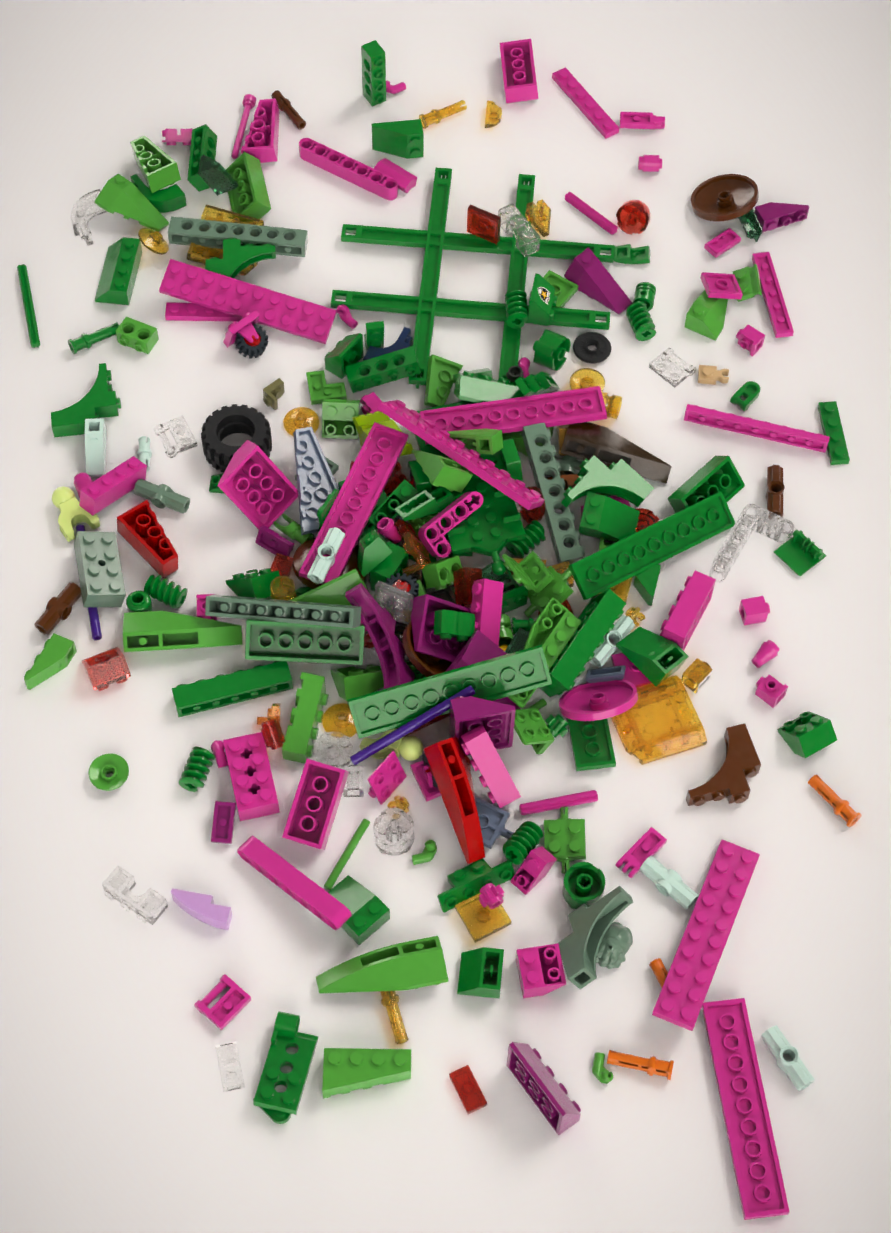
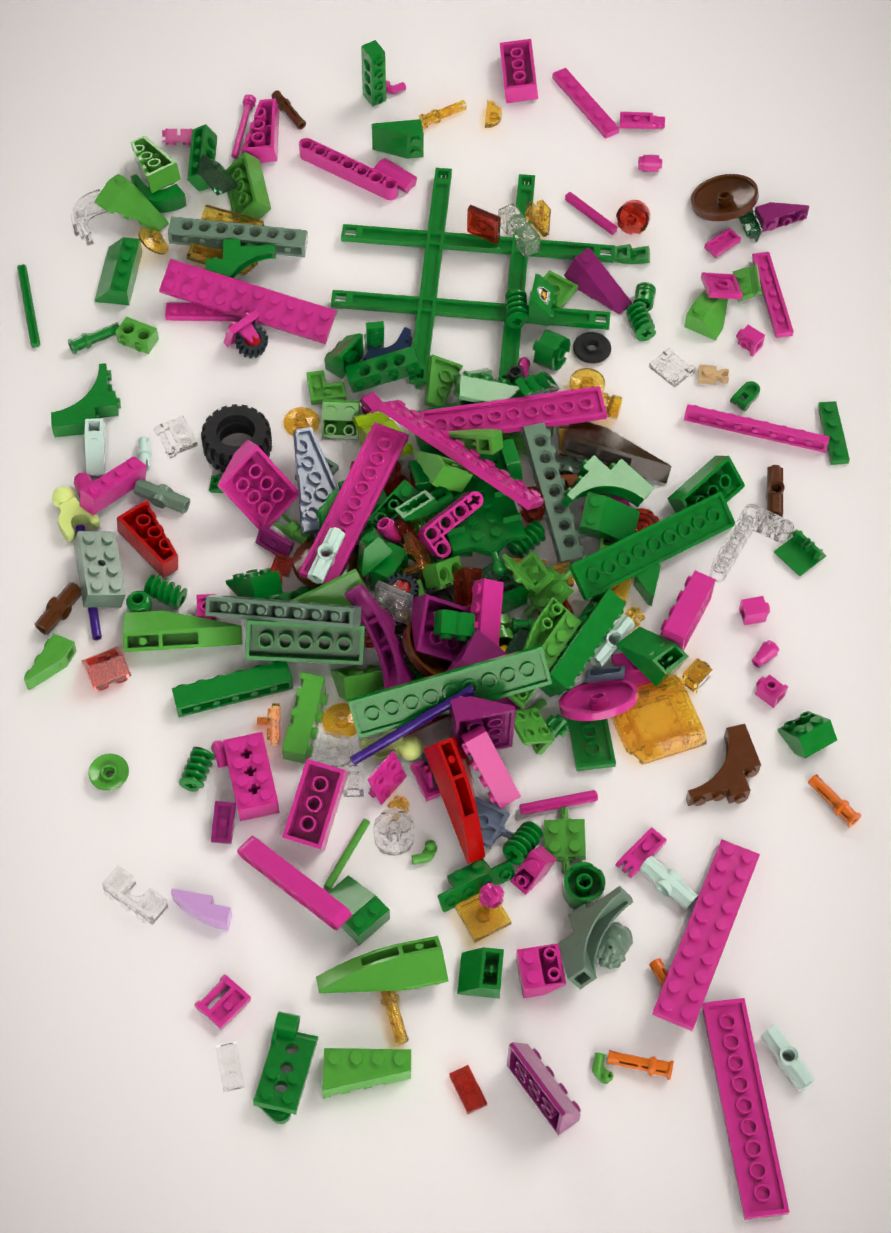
(272, 734): clear red brick -> none
(273, 392): olive bracket -> none
(282, 588): clear yellow wheel -> none
(345, 316): dark pink arm -> none

